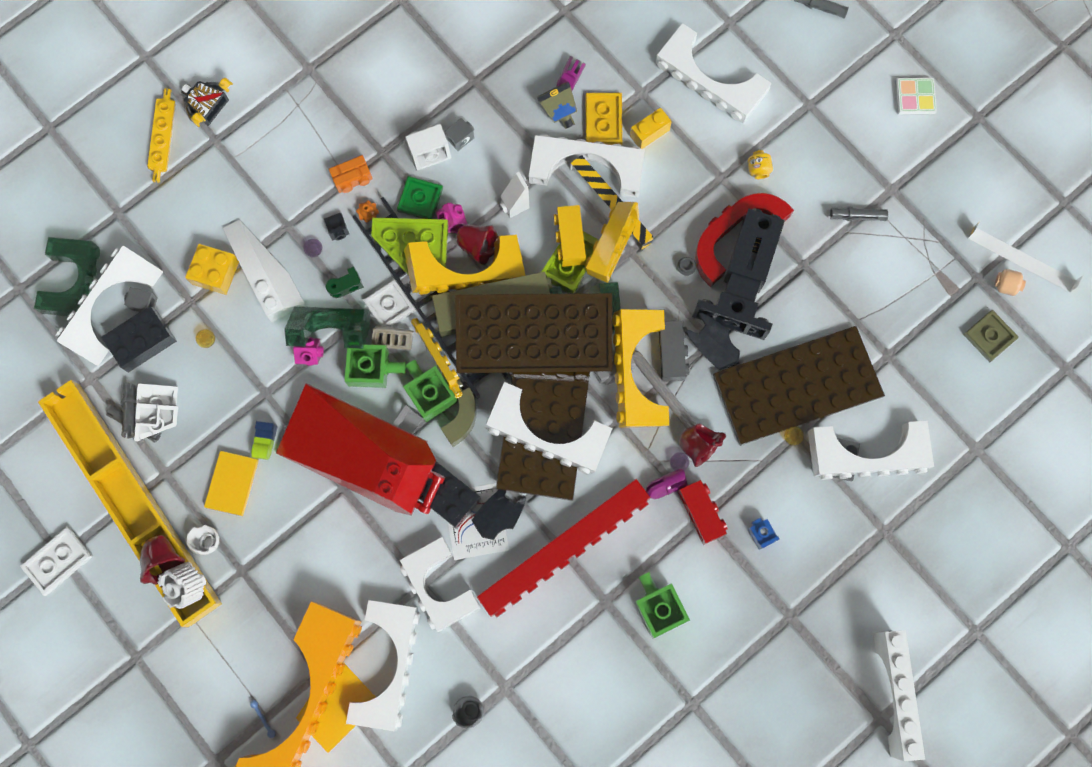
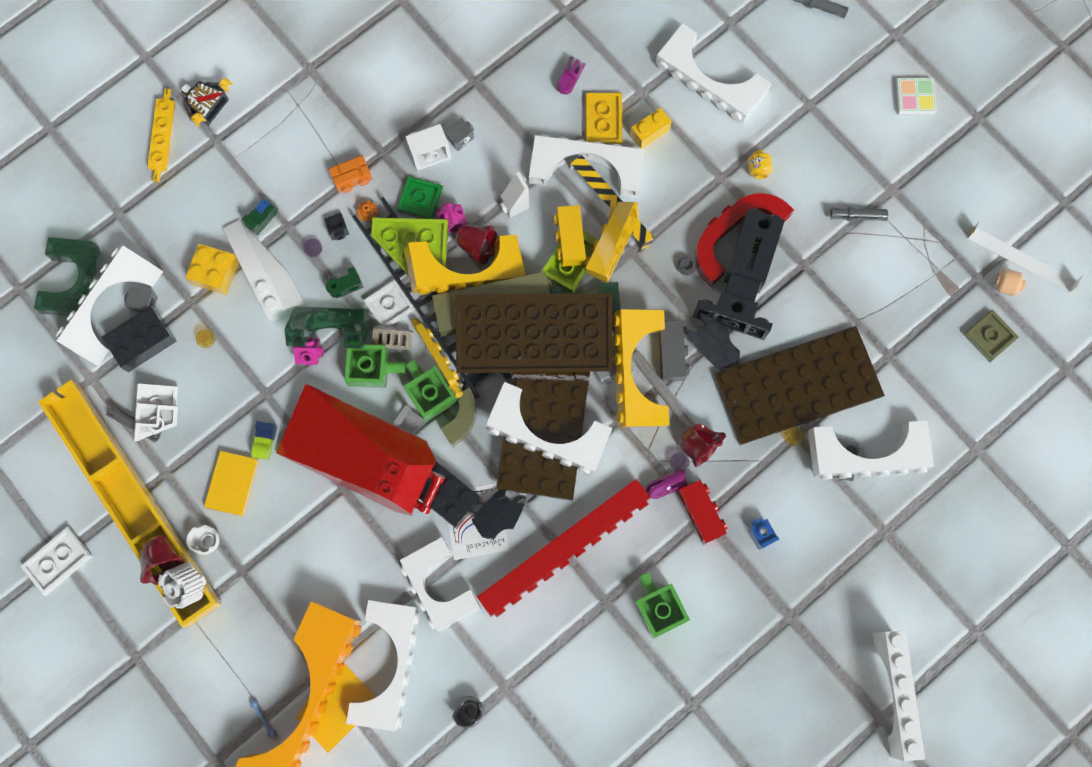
(128, 413): dark grey pin -> none
(260, 216): none -> dark green leg
(559, 104): torso -> none

